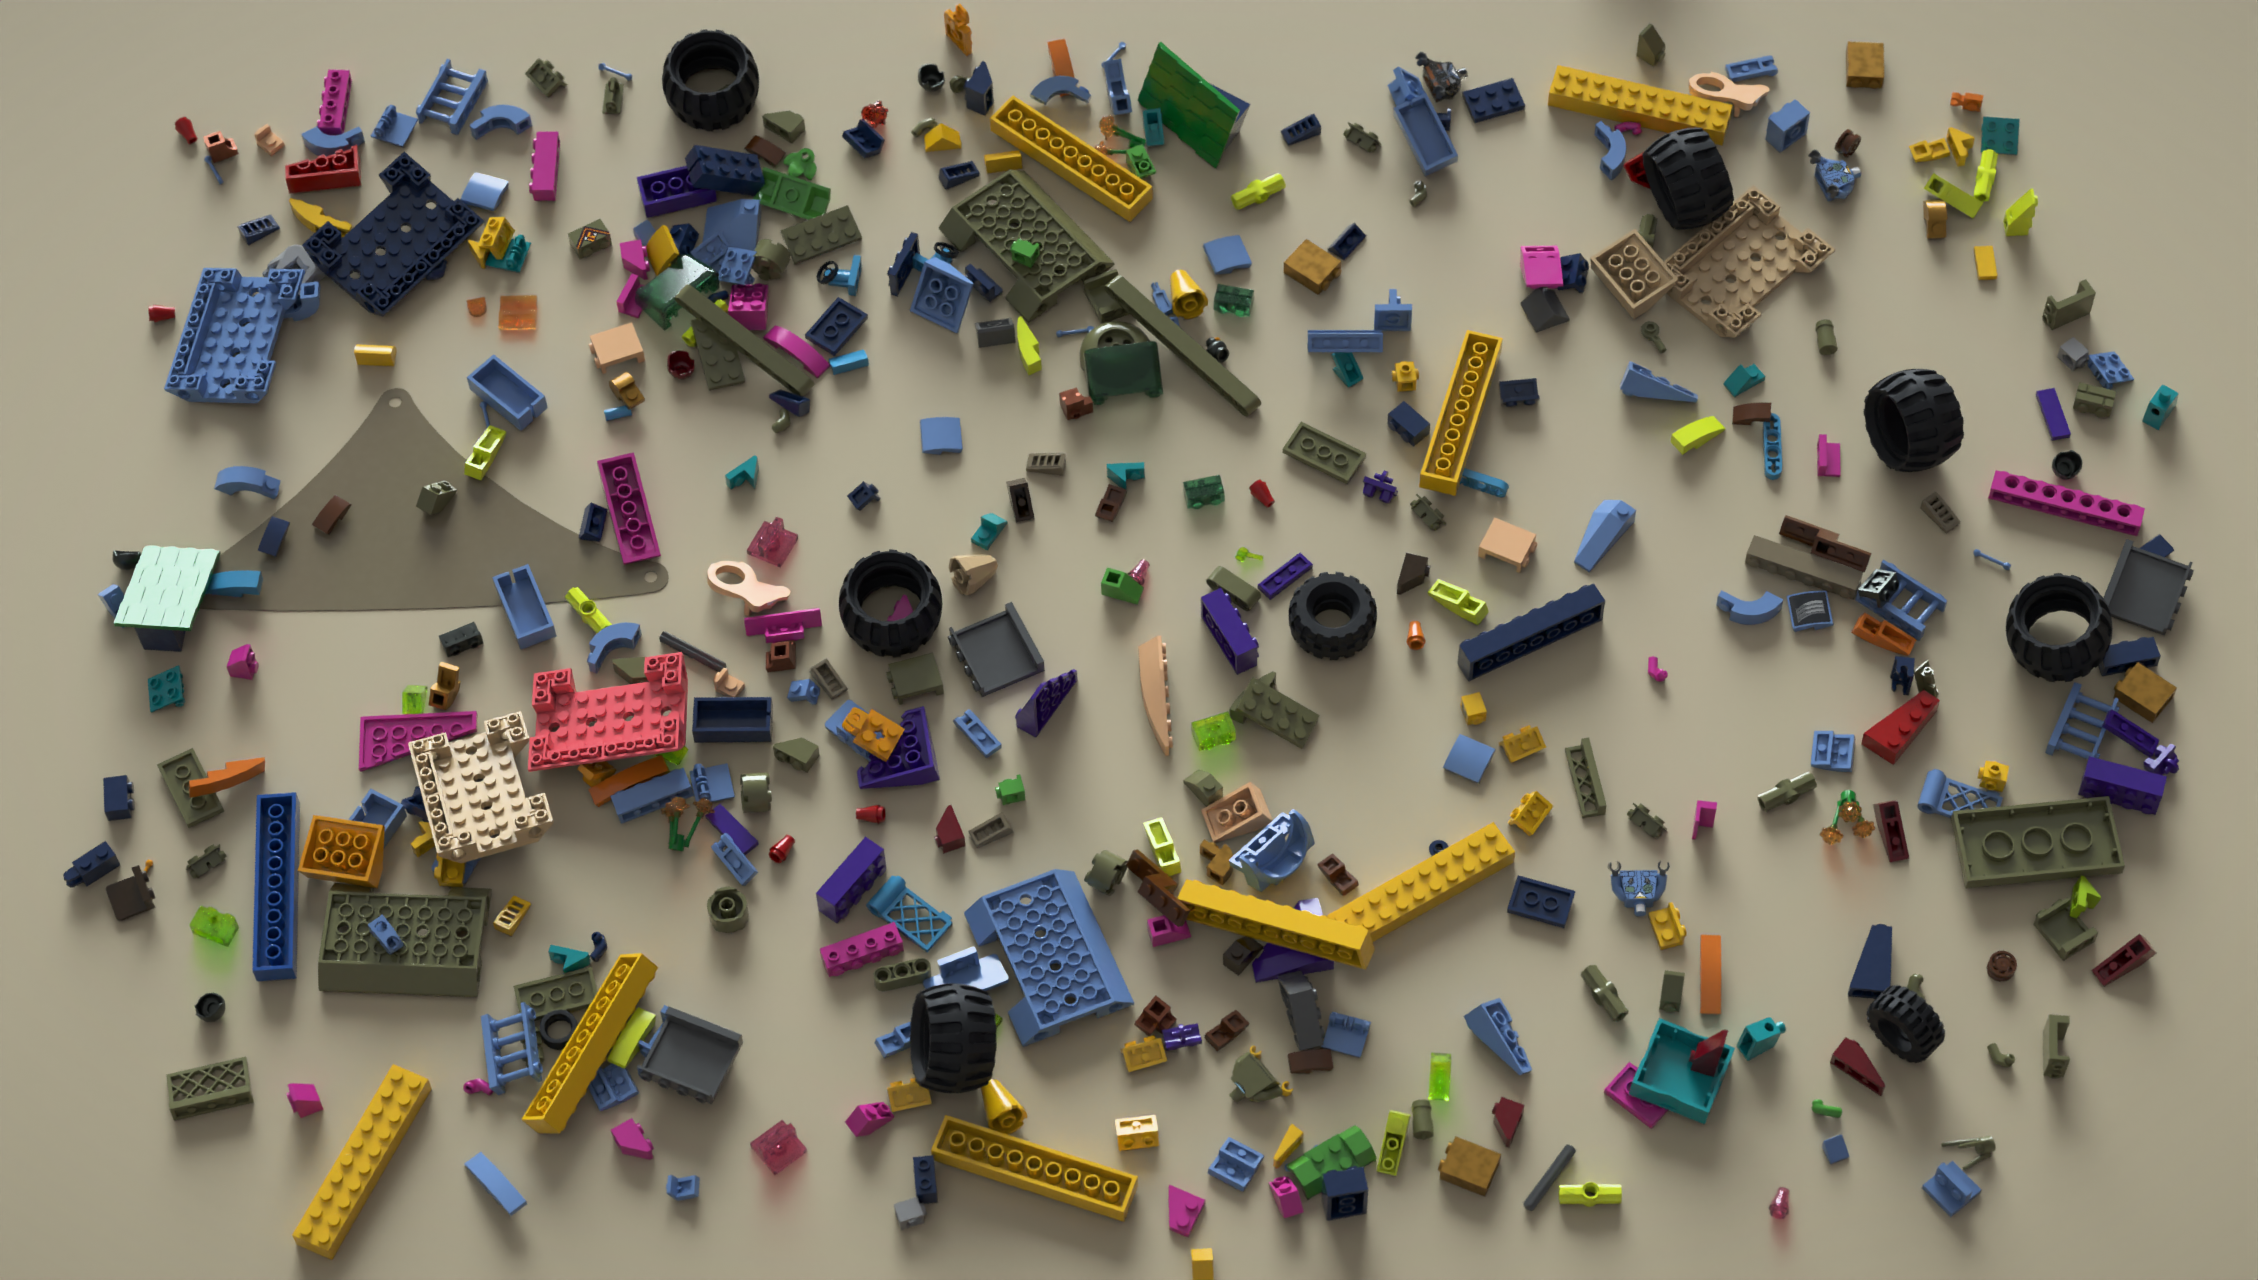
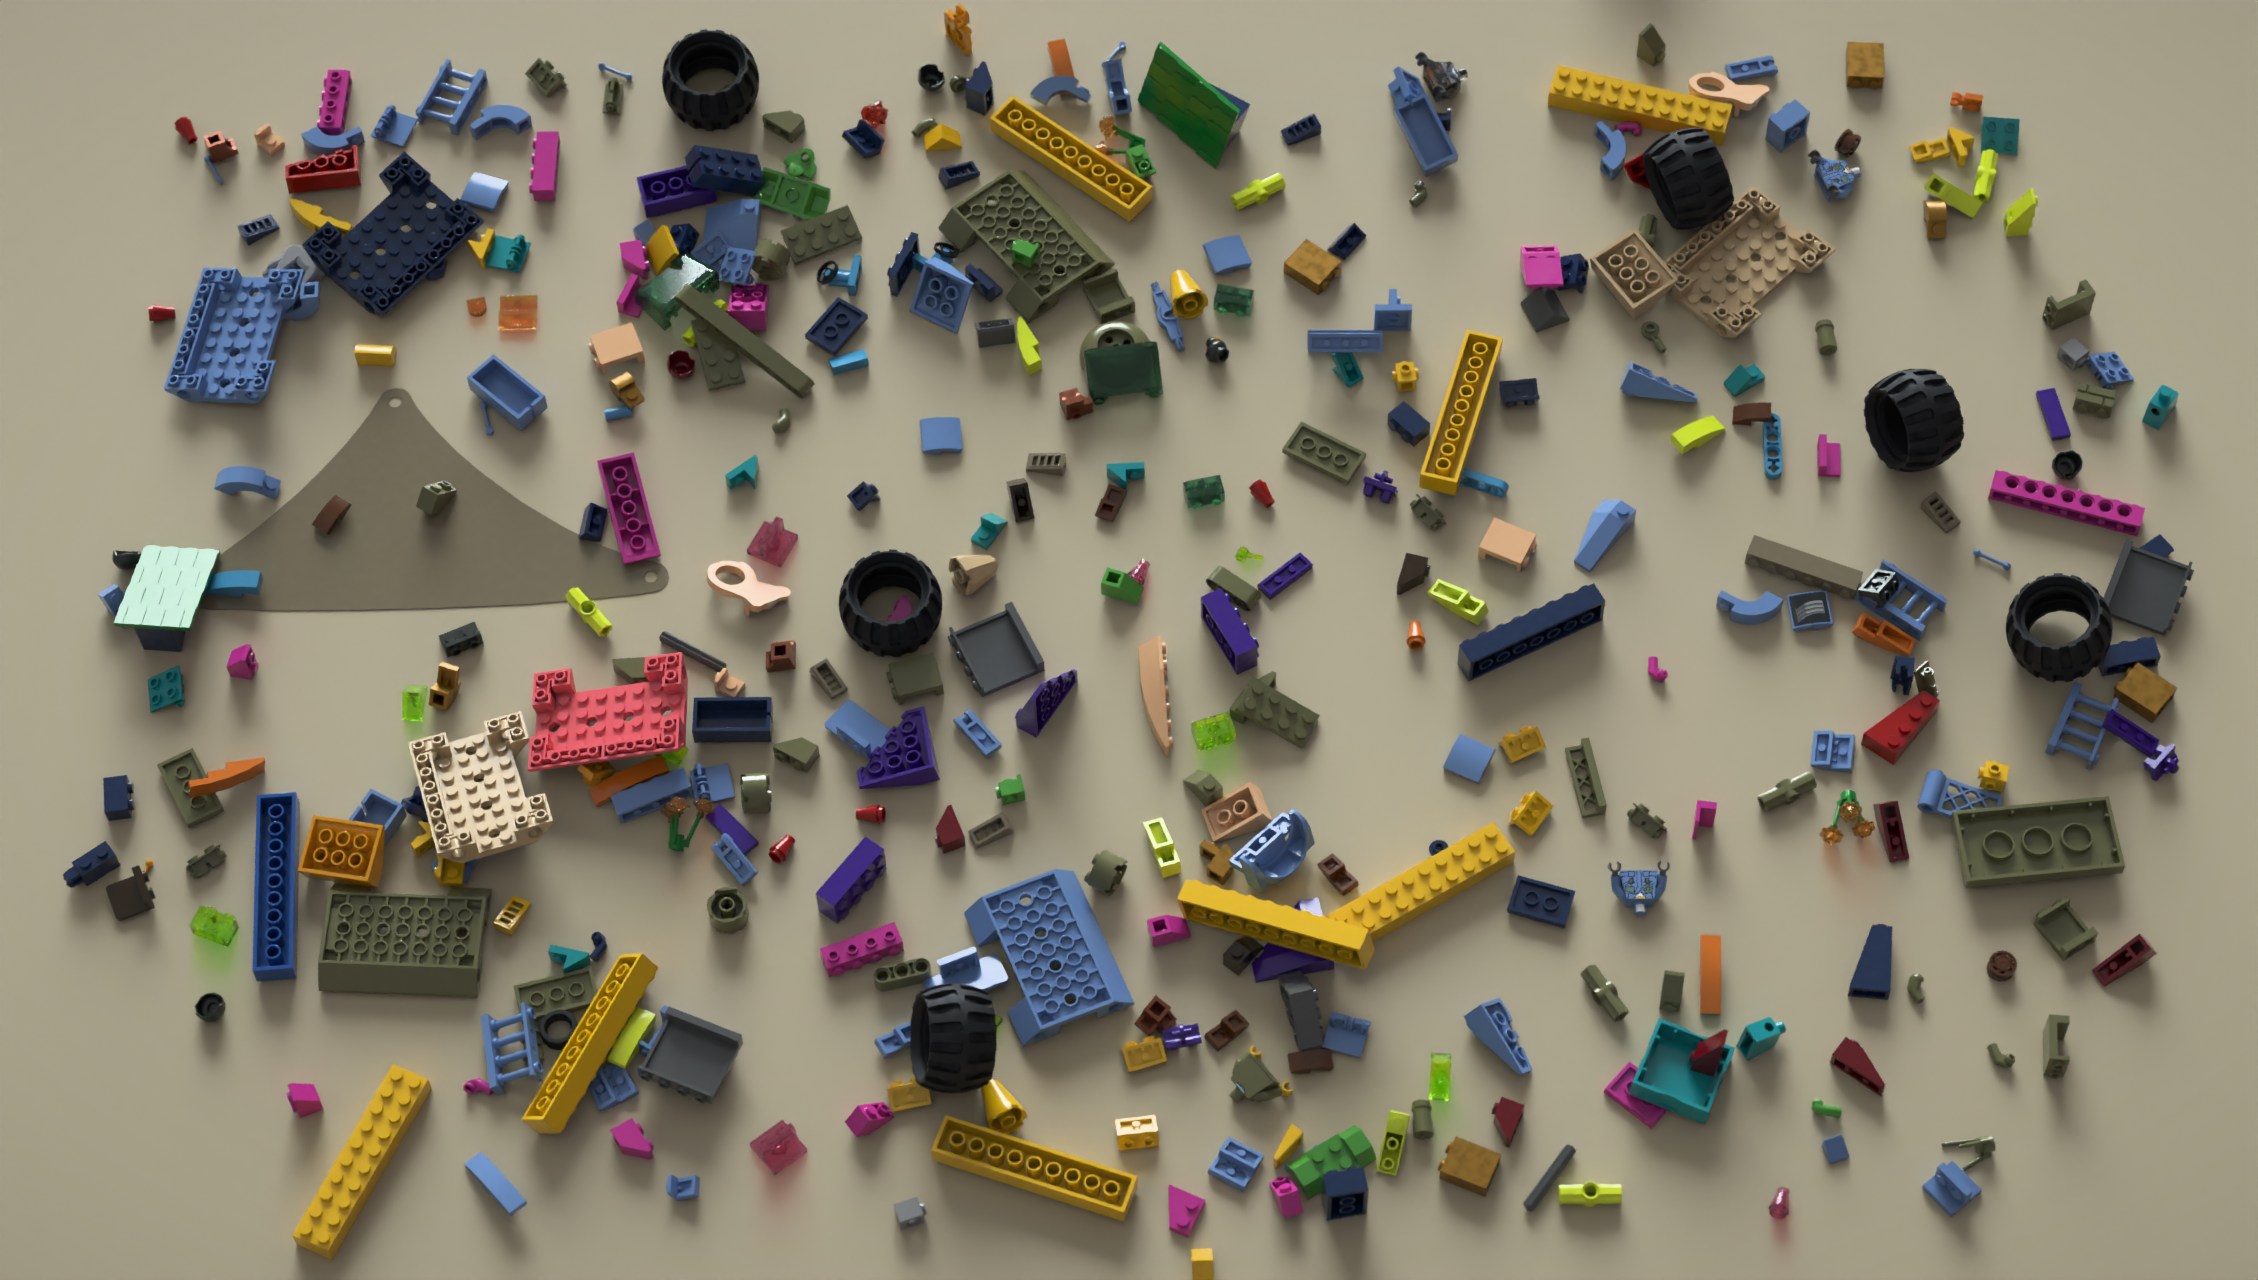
(211, 1100): olive fence -> none
(273, 536): dark blue slope -> none
(385, 934): medium blue leg -> none
(387, 736): dark pink wing -> none
(484, 452): neon yellow slope -> none
(497, 236): yellow bracket -> none
(524, 607): medium blue piece -> none
(590, 239): olive brick -> none
(611, 638): medium blue arch -> none
(723, 295): dark blue arm -> none
(765, 150): reddish brown slope -> none
(783, 625): dark pink bracket -> none
(793, 403): dark blue slope -> none
(798, 349): dark pink slope -> none
(804, 690): medium blue bracket -> none
(863, 727): light orange plate -> none
(891, 895): dark azure piece -> none
(925, 1179): dark blue brick -> none
(1003, 161): yellow panel -> none
(1059, 333): medium blue hinge -> none
(1153, 127): teal slope -> none
(1158, 888): reddish brown bracket -> none
(1182, 345): olive beam -> none
(1334, 593): black tyre -> none
(1356, 133): olive hinge -> none
(1473, 708): yellow brick -> none
(1493, 100): dark blue plate -> none
(1667, 927): yellow bracket -> none
(1825, 543): reddish brown bracket -> none
(1905, 1024): black tyre -> none
(1985, 262): yellow tile -> none
(2083, 897): lime slope -> none
(2123, 785): dark purple brick -> none

